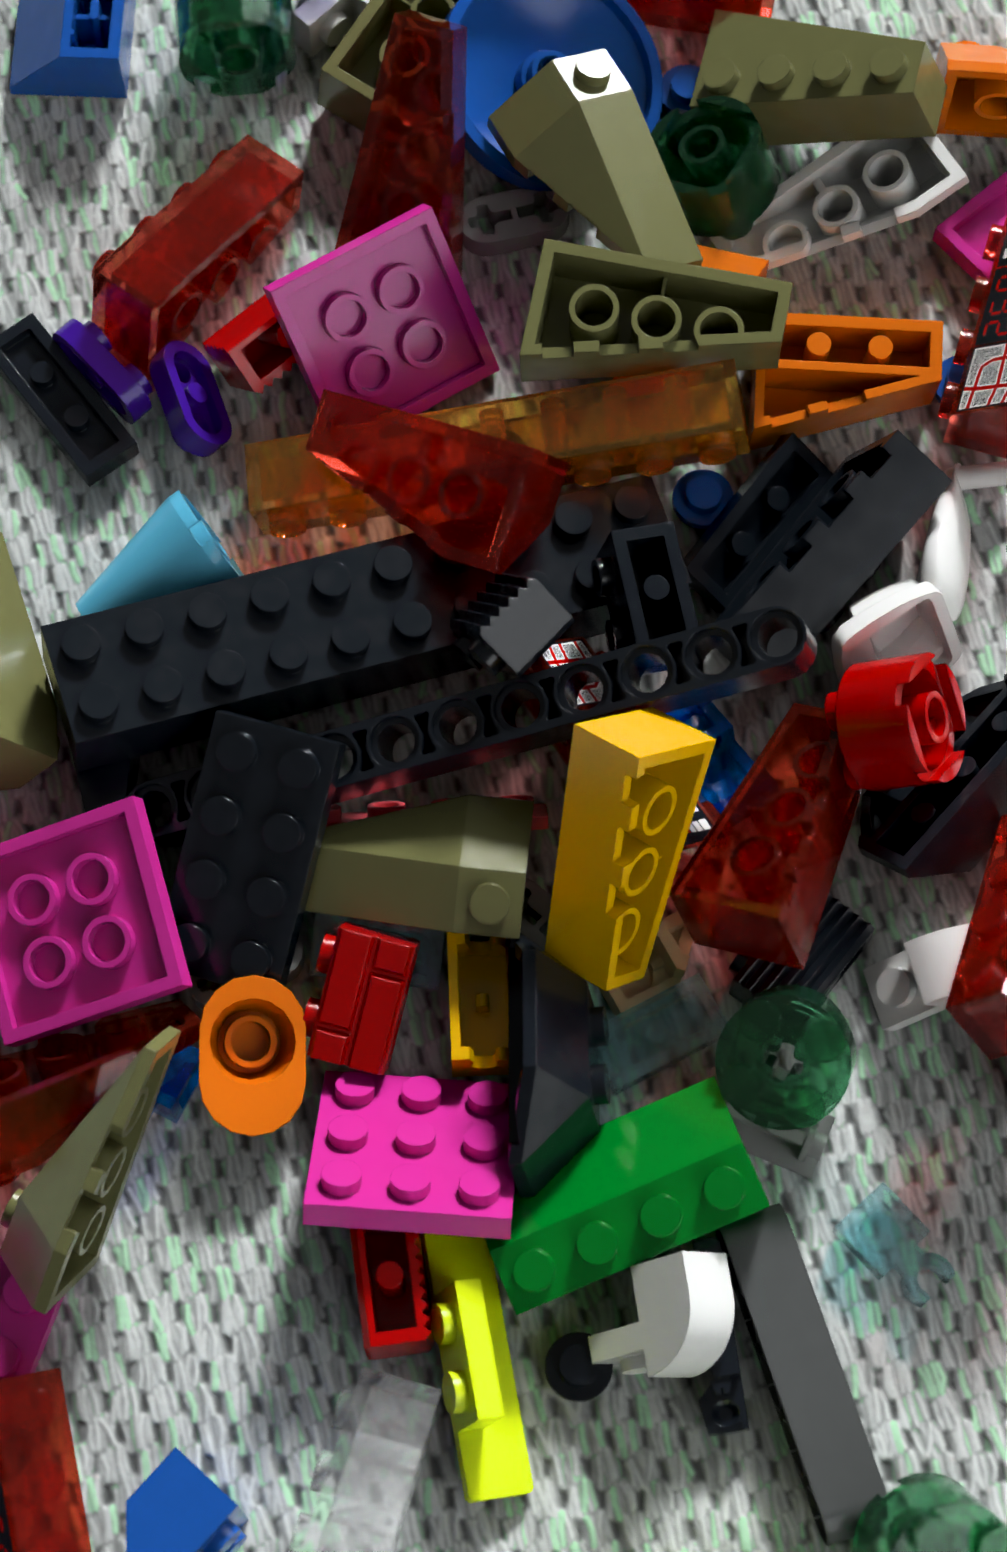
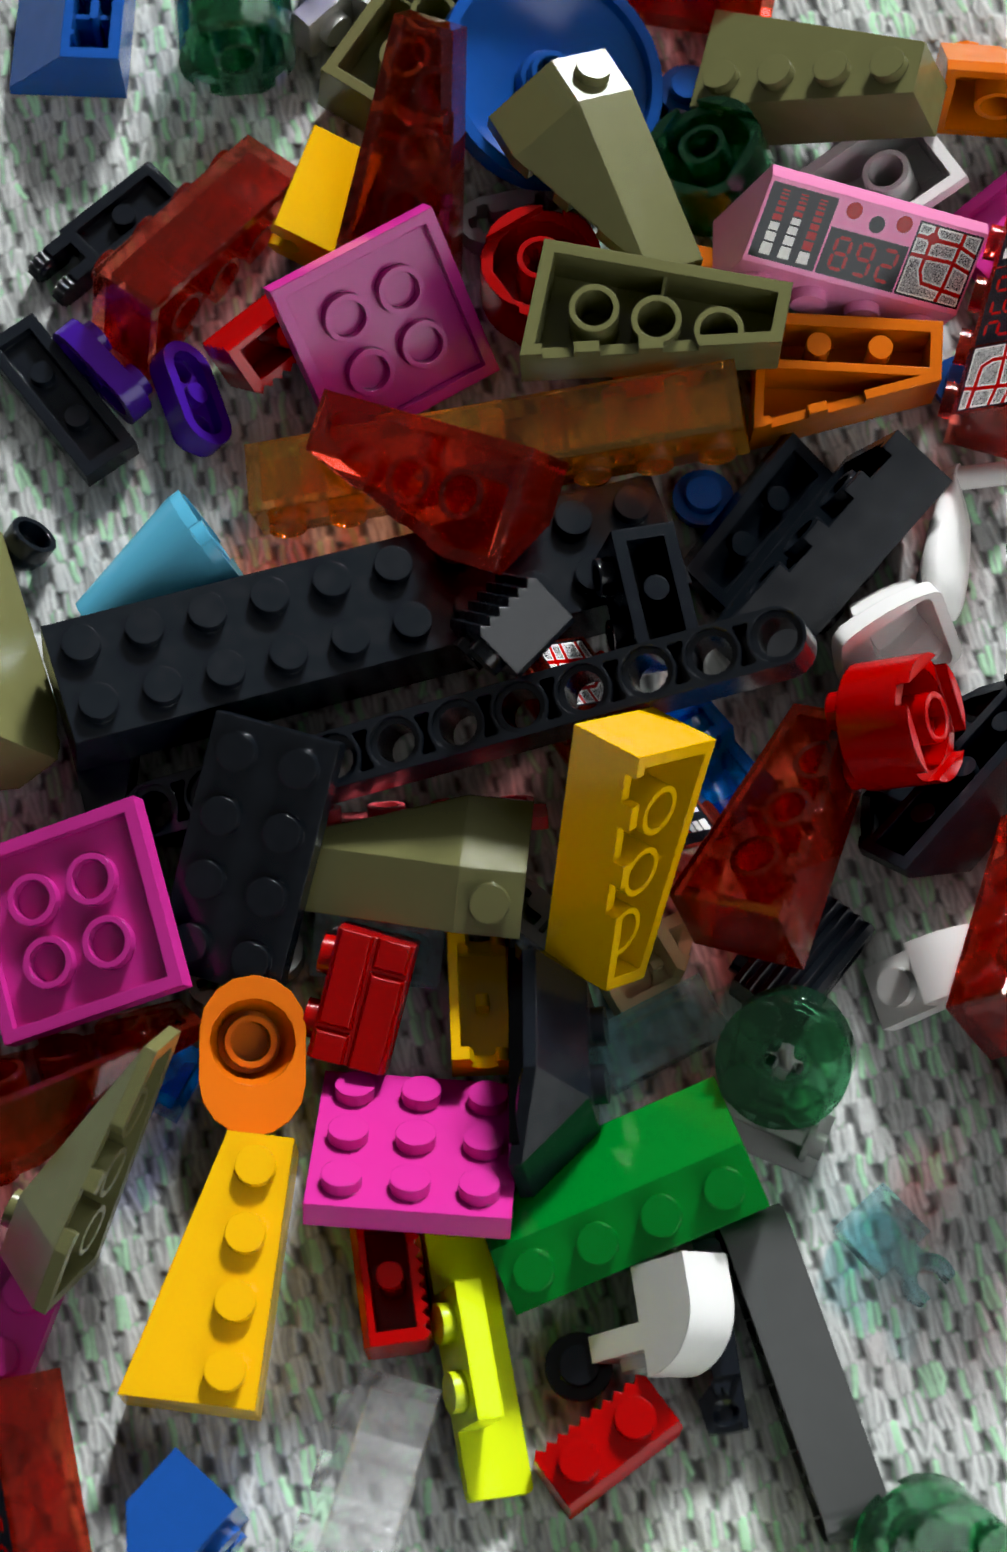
(28, 543): none -> black hinge
(99, 229): none -> black hinge
(219, 1302): none -> yellow wedge
(315, 198): none -> yellow hinge
(513, 257): none -> red brick
(606, 1446): none -> red brick
(849, 247): none -> slope

